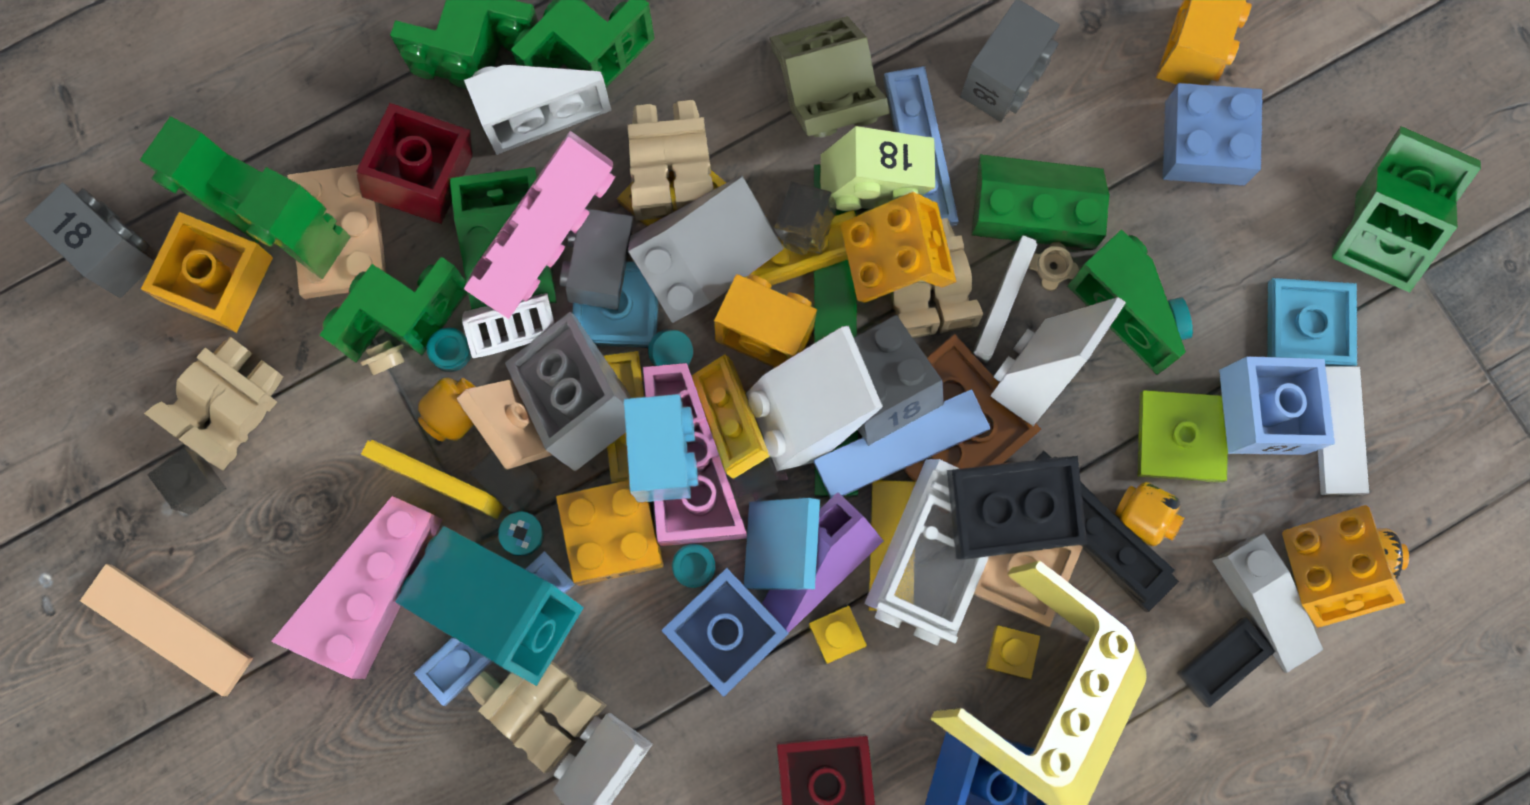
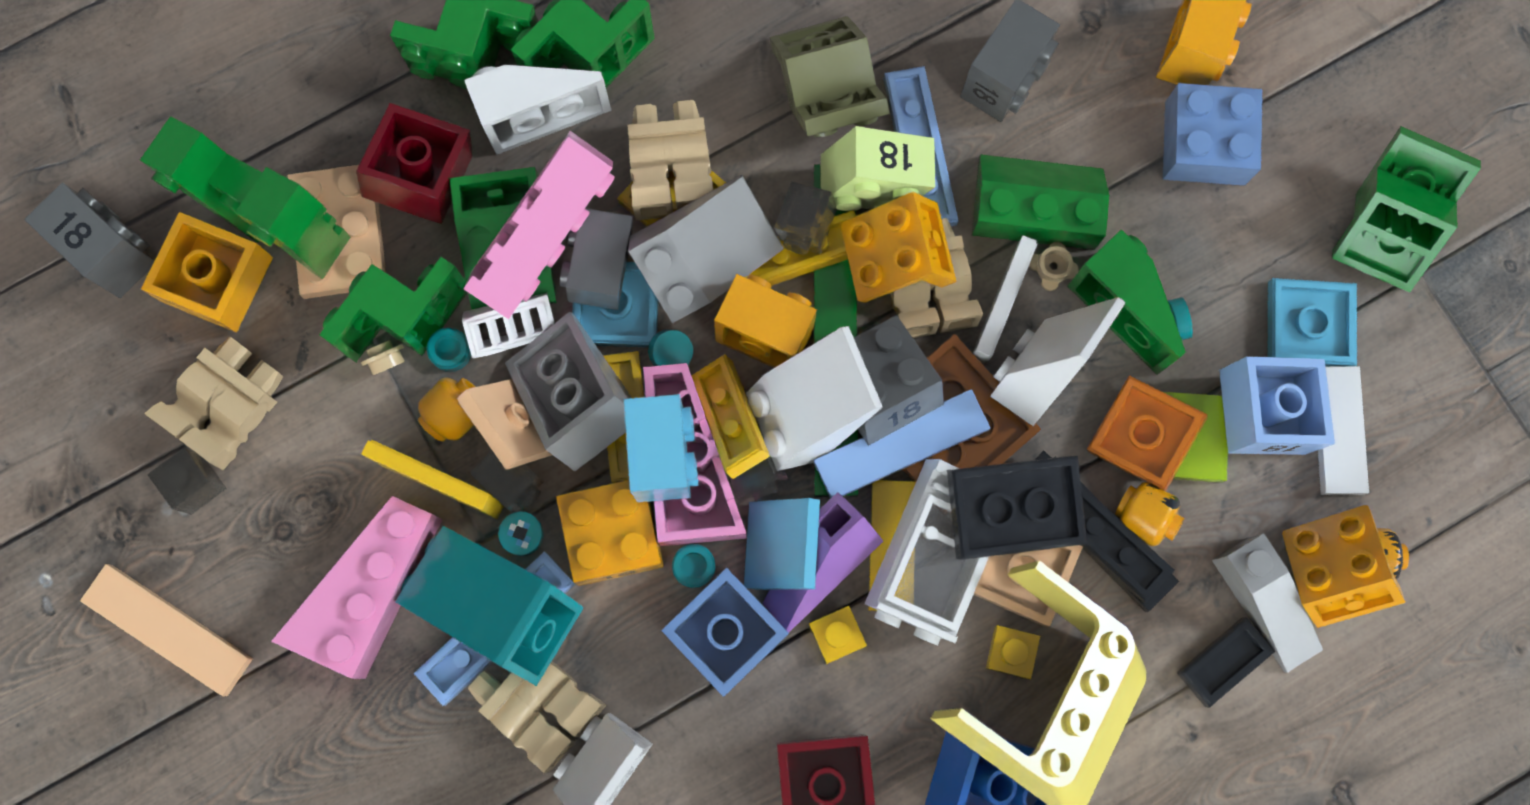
(1147, 433): none -> orange tile

